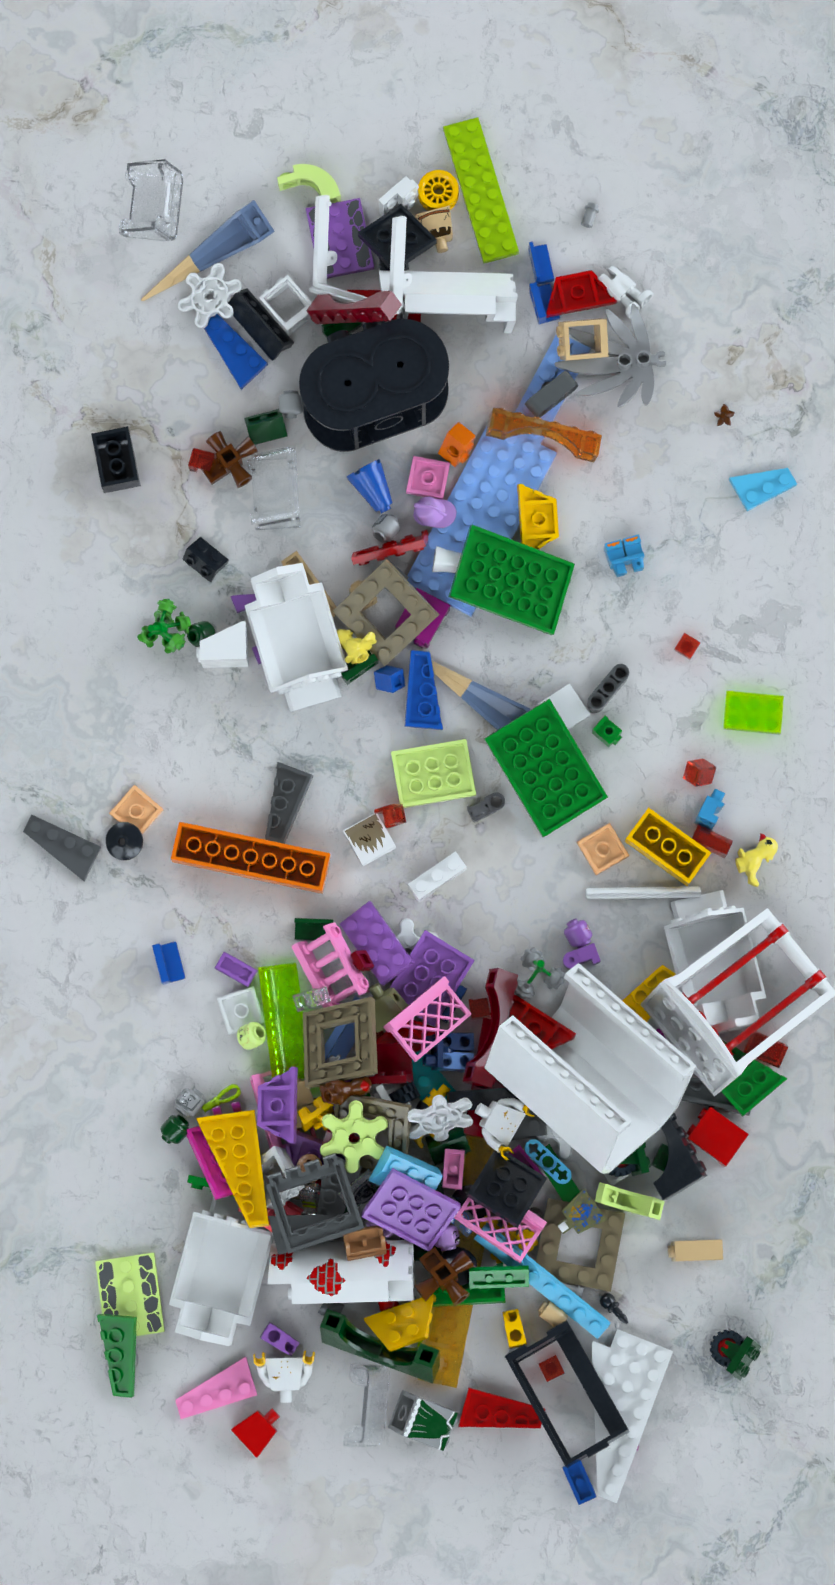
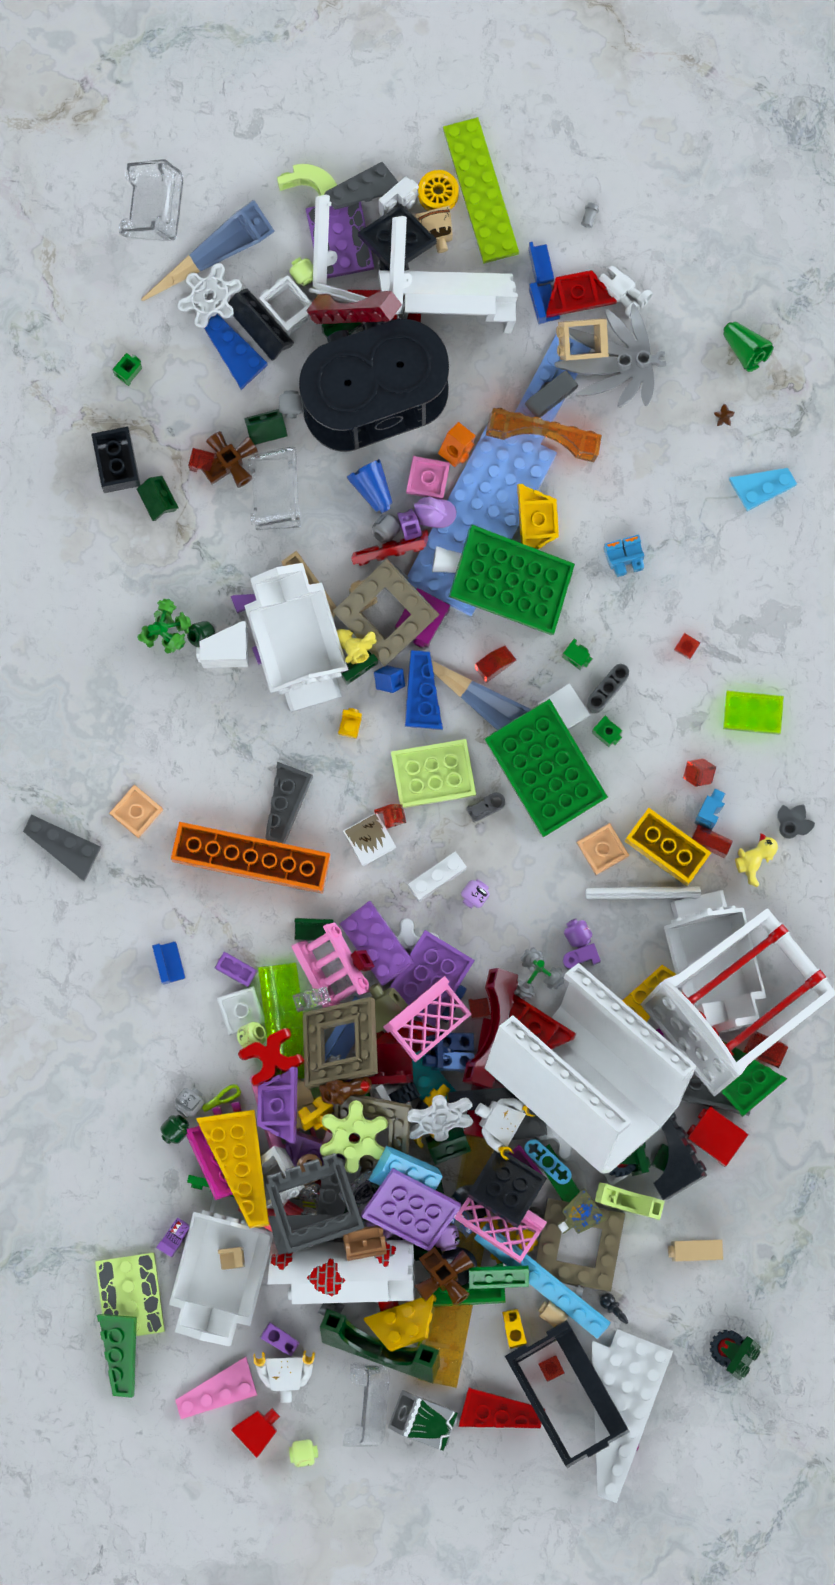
(127, 362): none -> green brick
(133, 841): black dish -> none
(157, 497): none -> dark green panel
(174, 1237): none -> medium lavender leg
(205, 559): black bracket -> none
(232, 1258): none -> tan panel
(270, 1056): none -> red piece
(302, 271): none -> yellowish green head
(303, 1453): none -> yellowish green head
(350, 723): none -> yellow bracket
(362, 187): none -> dark grey wing
(409, 524): none -> medium lavender leg
(453, 1169): bright pink slope -> none
(475, 894): none -> lavender head
(494, 663): none -> clear red slope
(577, 655): none -> green brick
(579, 1482): blue plate -> none
(747, 345): none -> green cone
(795, 819): none -> dark grey plate

